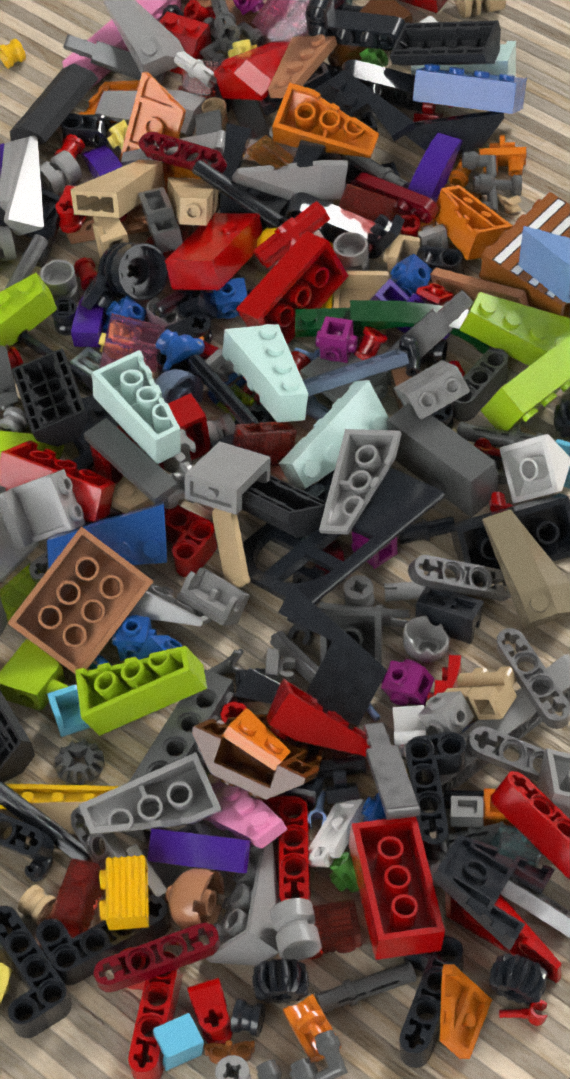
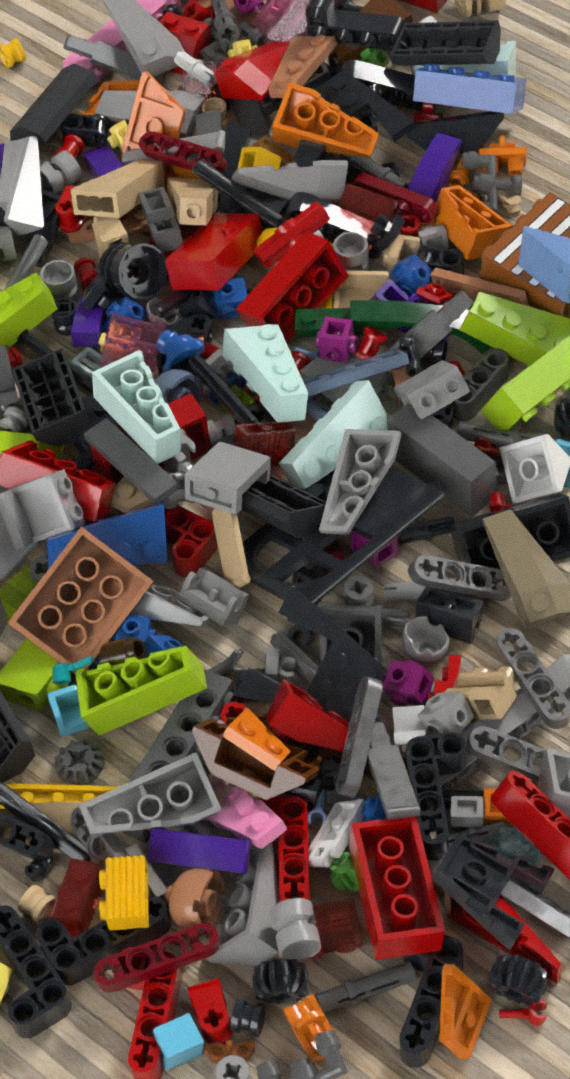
(62, 672): none -> teal hand
(119, 650): none -> dark brown brick
(258, 157): none -> yellow brick
(358, 737): none -> flat silver beam

